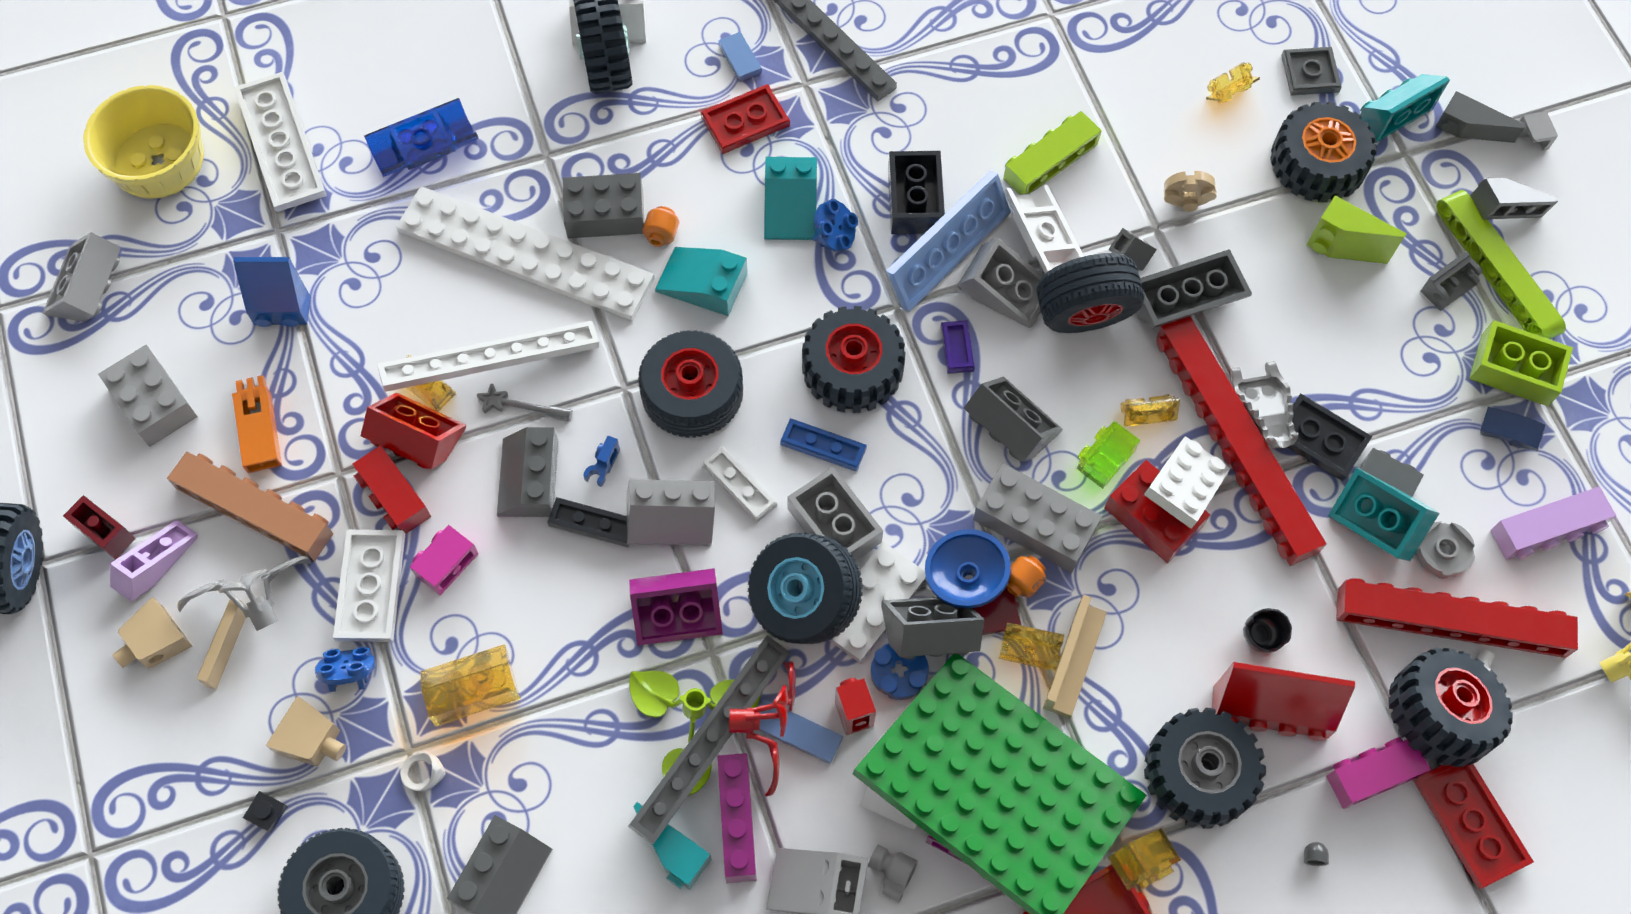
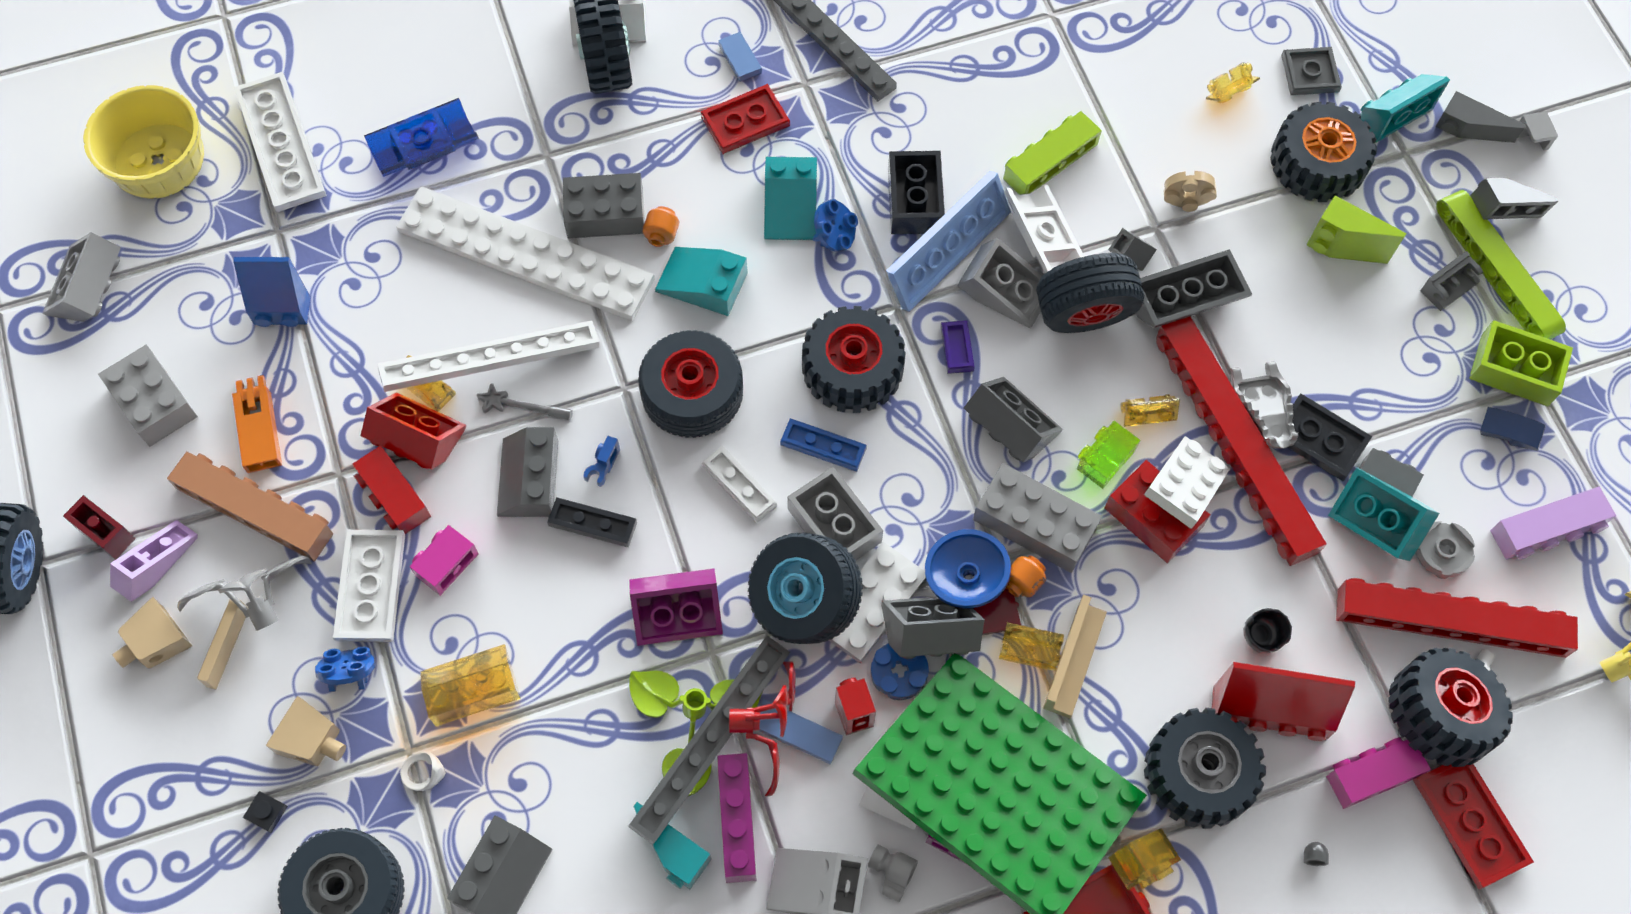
(670, 512): light grey slope -> none

